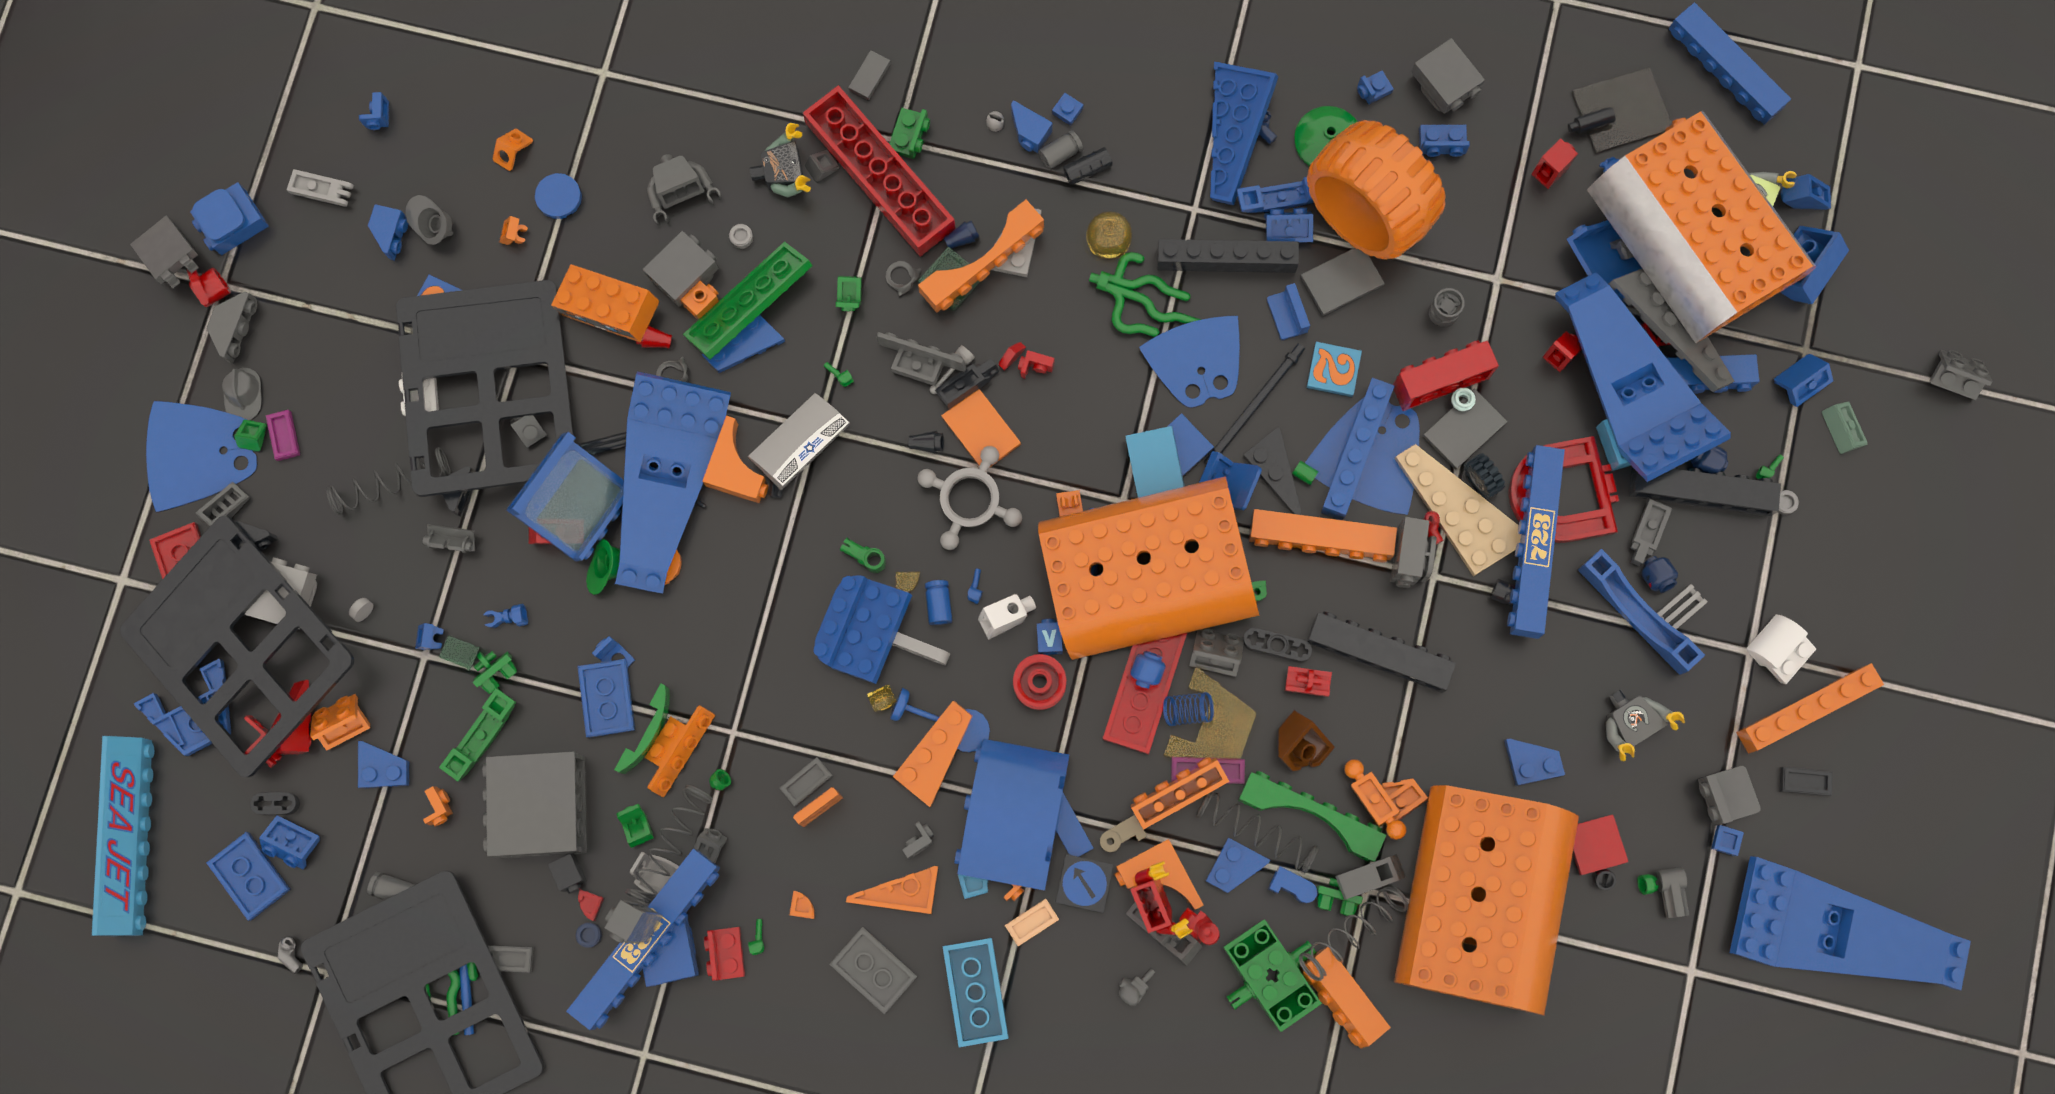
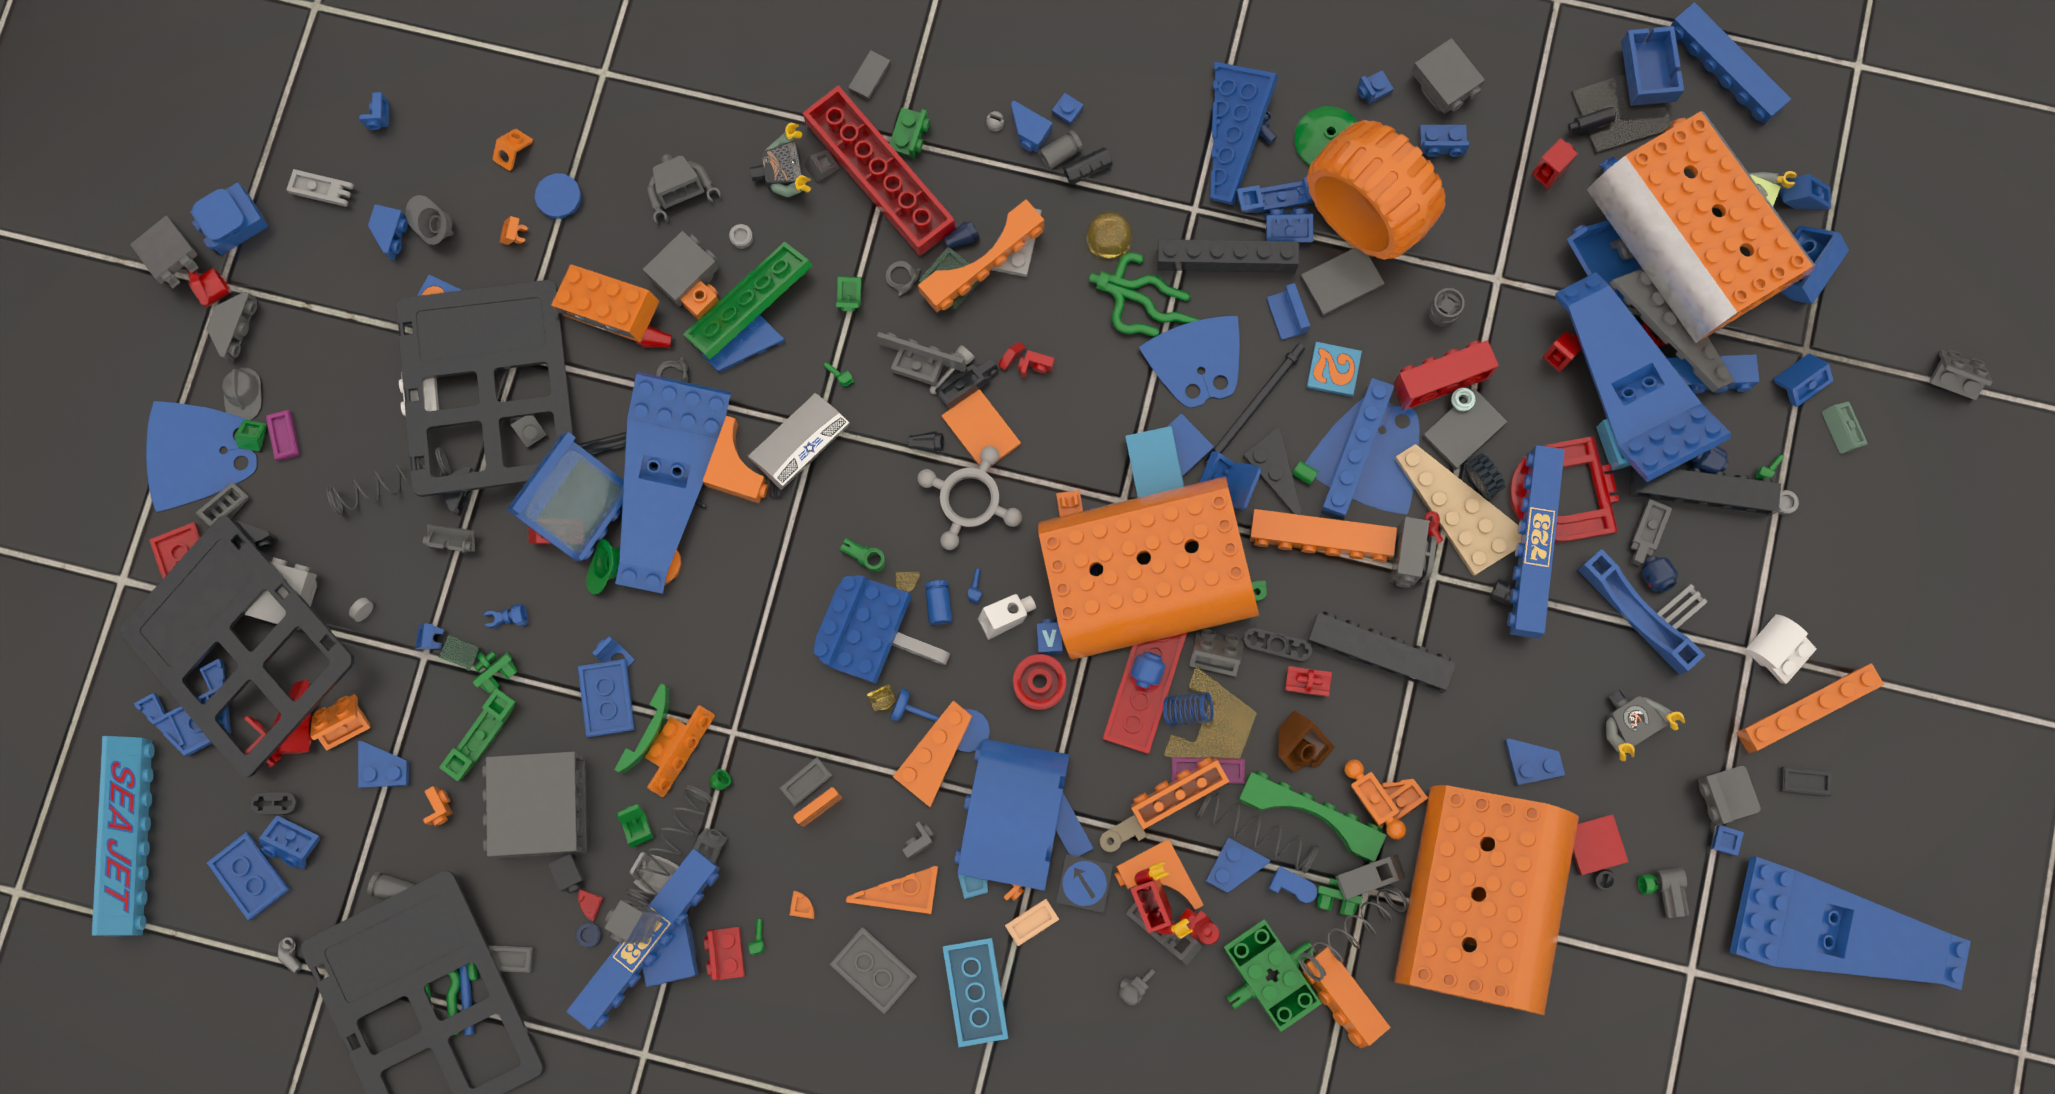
(1652, 65): none -> blue piece

